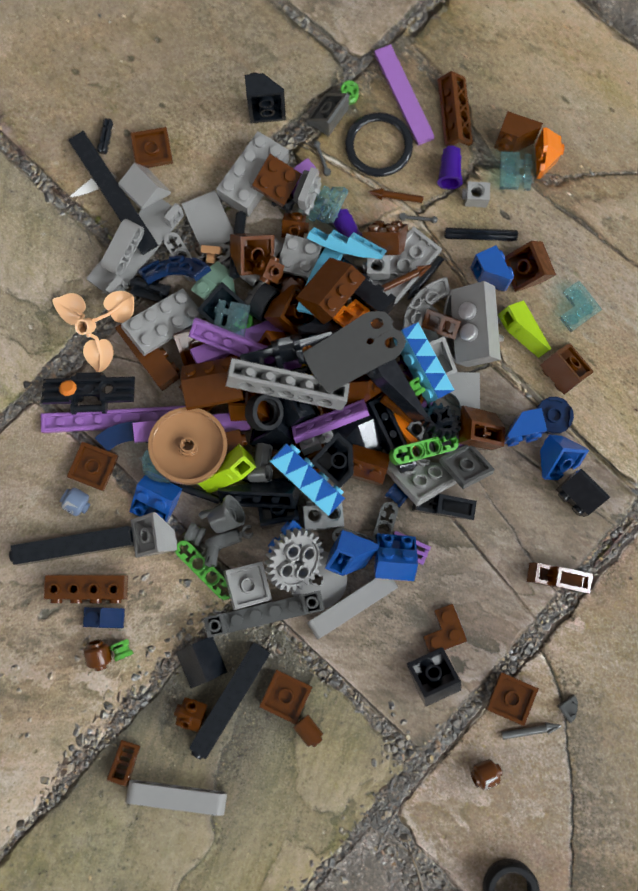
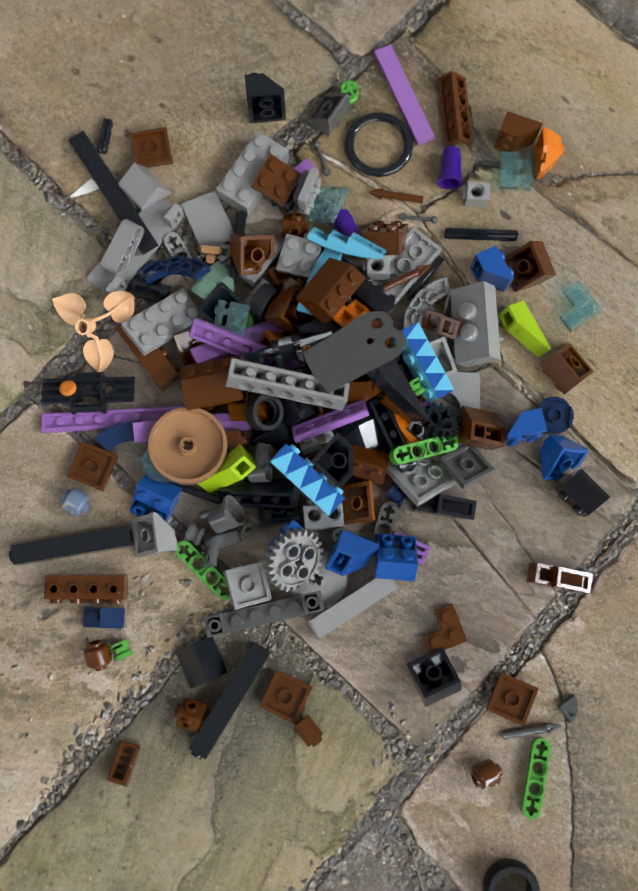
(176, 797): light grey beam -> none
(268, 269): reddish brown brick -> none
(358, 503): none -> dark orange slope
(539, 778): none -> bright green beam

